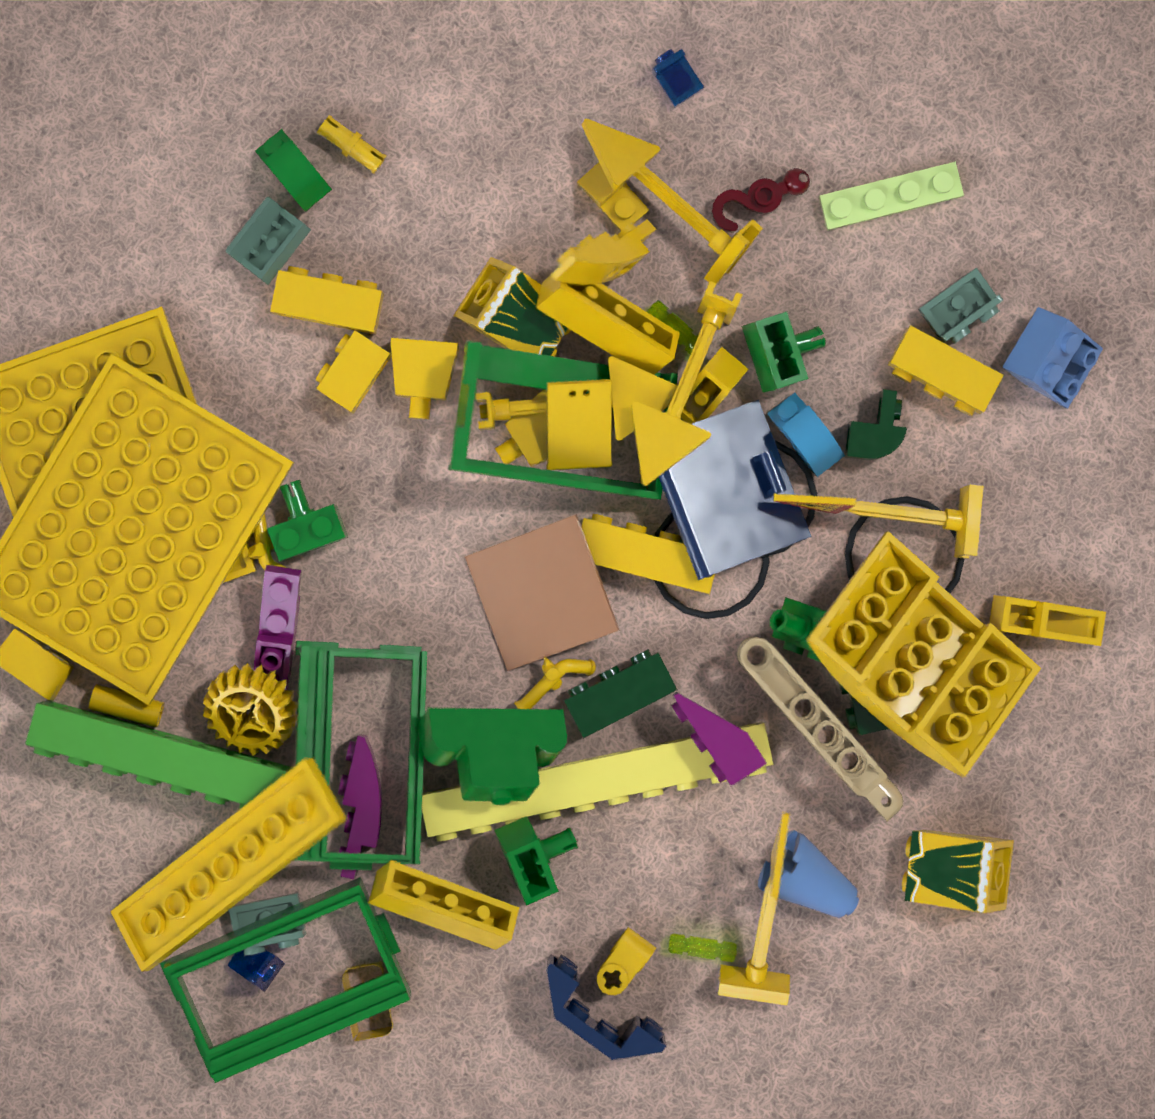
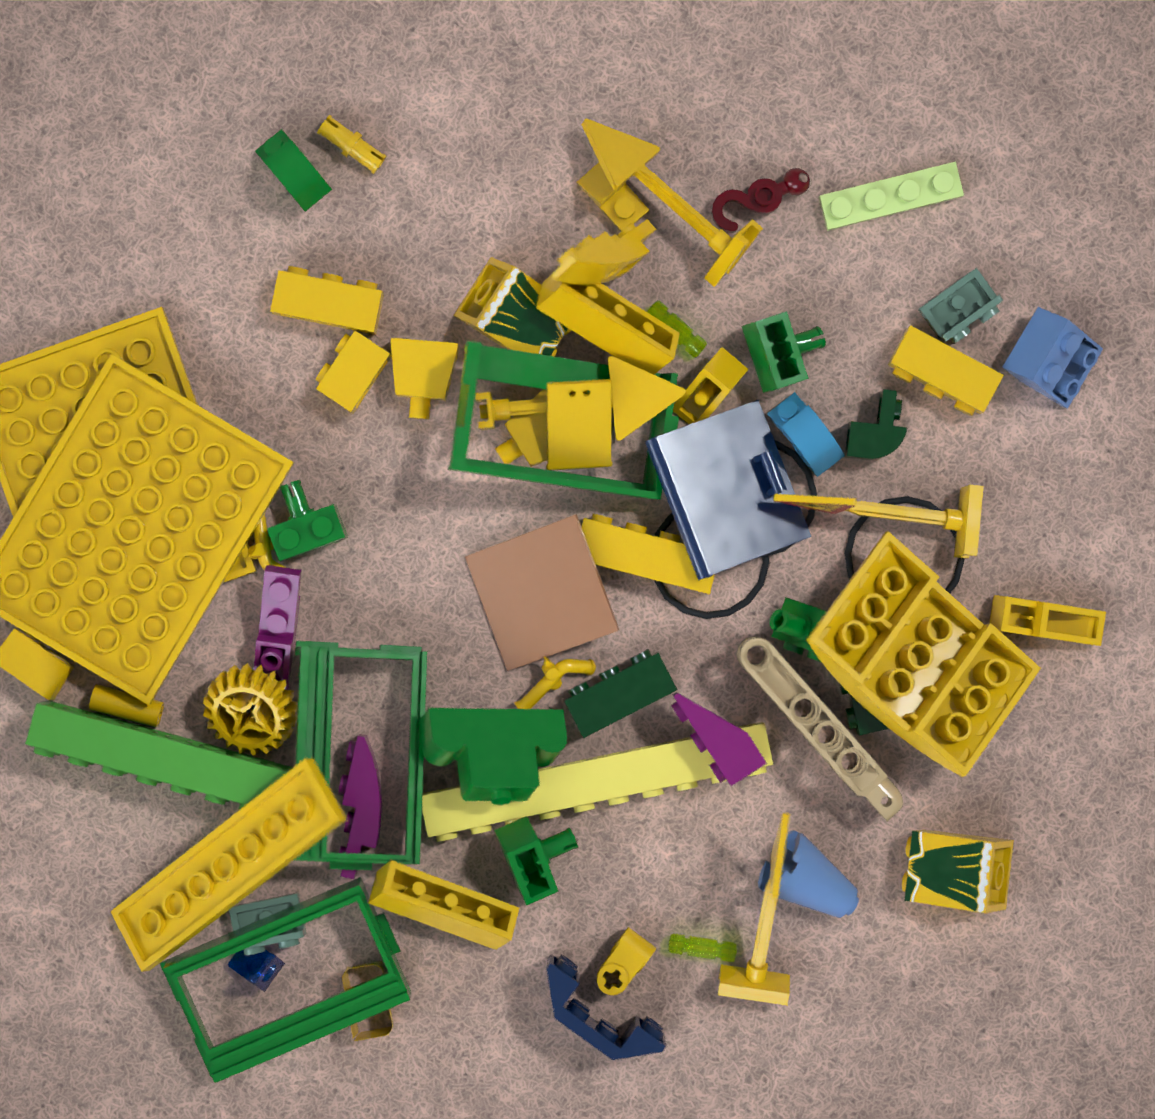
(267, 240): sand green bracket -> none
(664, 437): yellow piece -> none
(676, 77): clear blue bracket -> none

